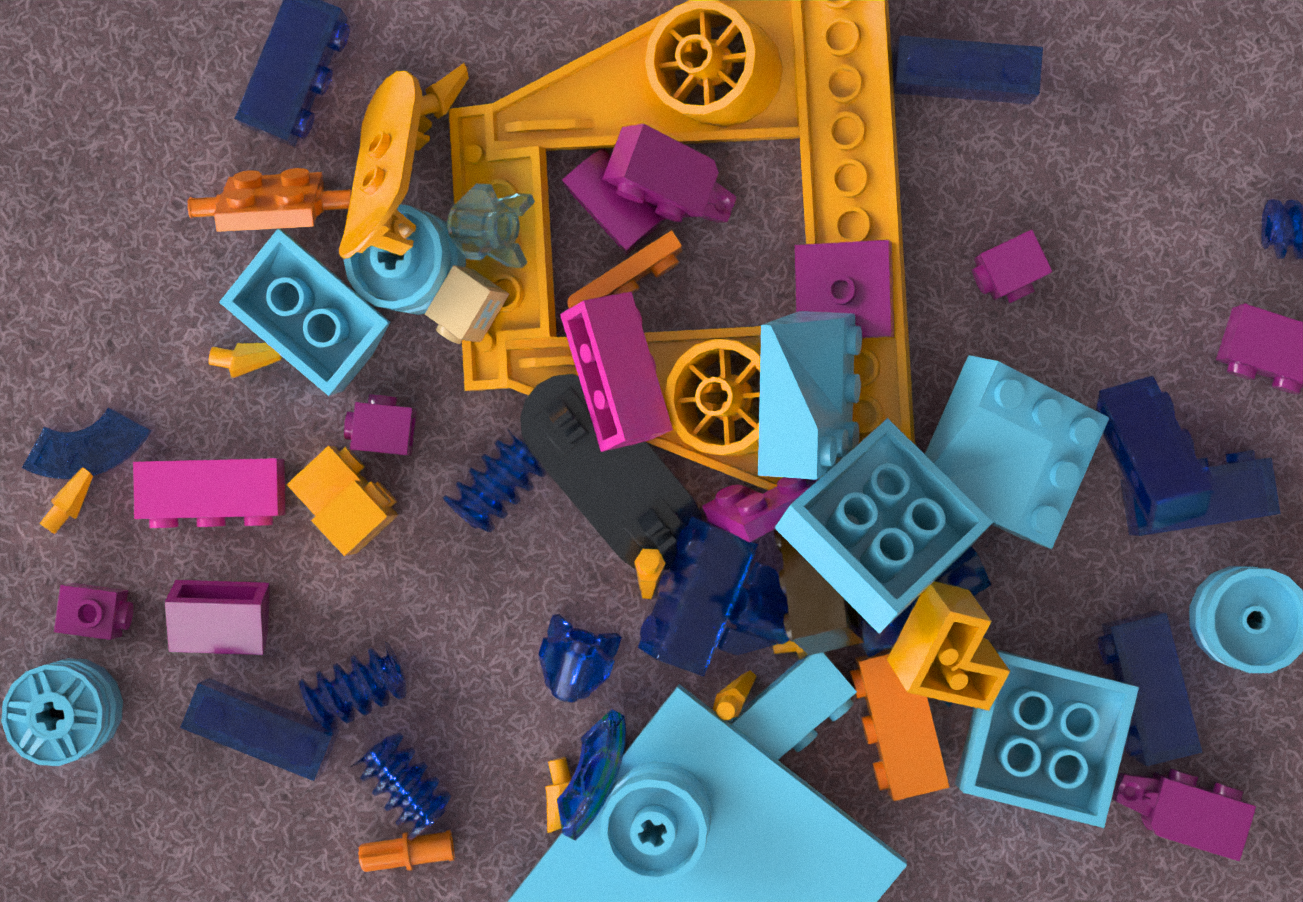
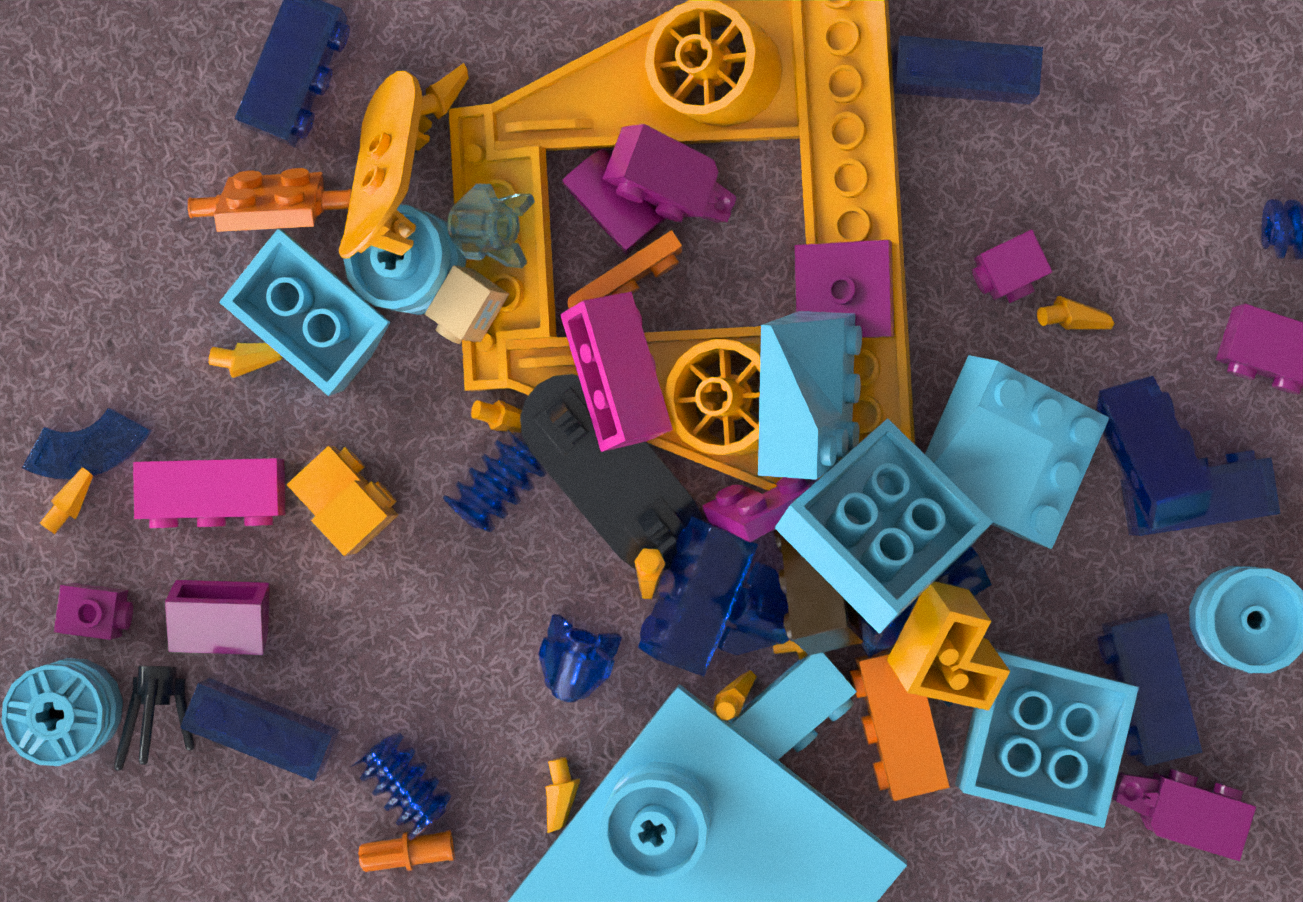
(152, 688): none -> black plant
(354, 688): clear blue piece -> none
(381, 426): magenta brick -> none
(497, 415): none -> light orange bar
(594, 775): clear blue tile -> none
(1074, 315): none -> light orange bar

